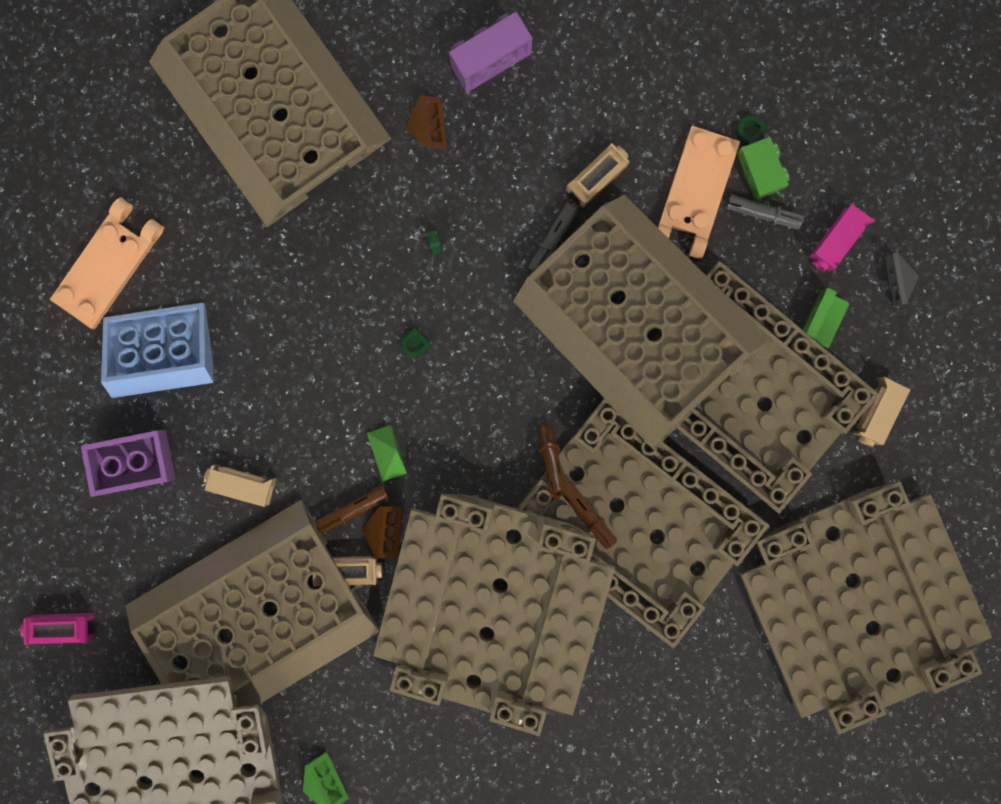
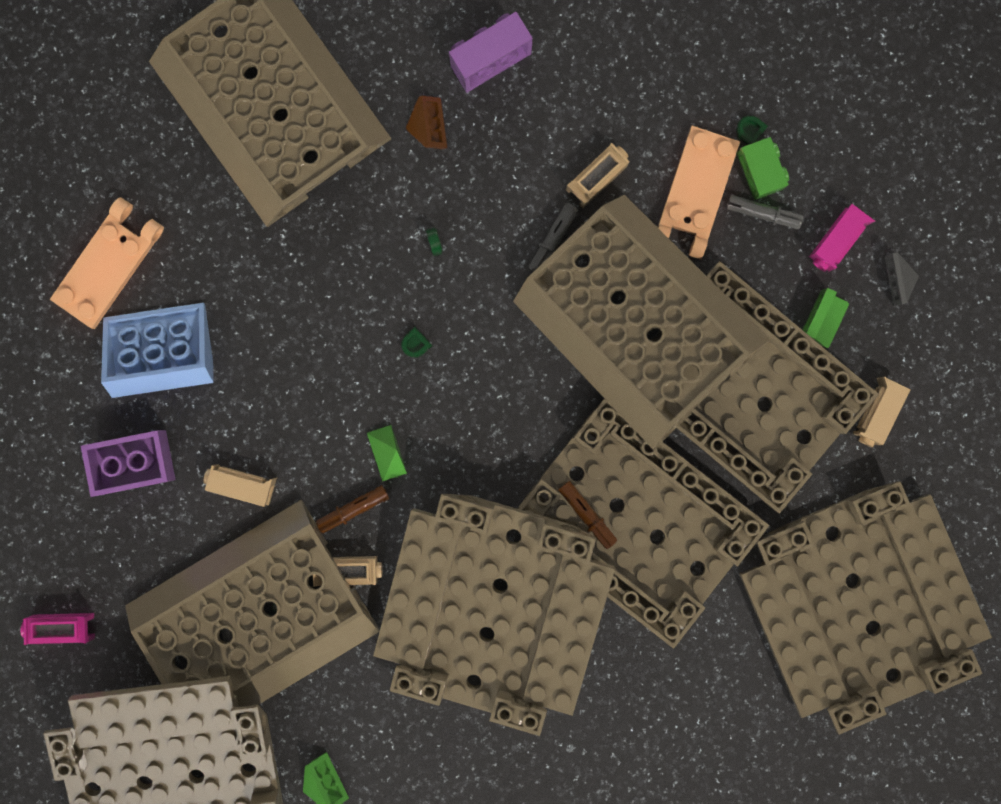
(384, 531): reddish brown slope -> none
(552, 462): reddish brown axle -> none

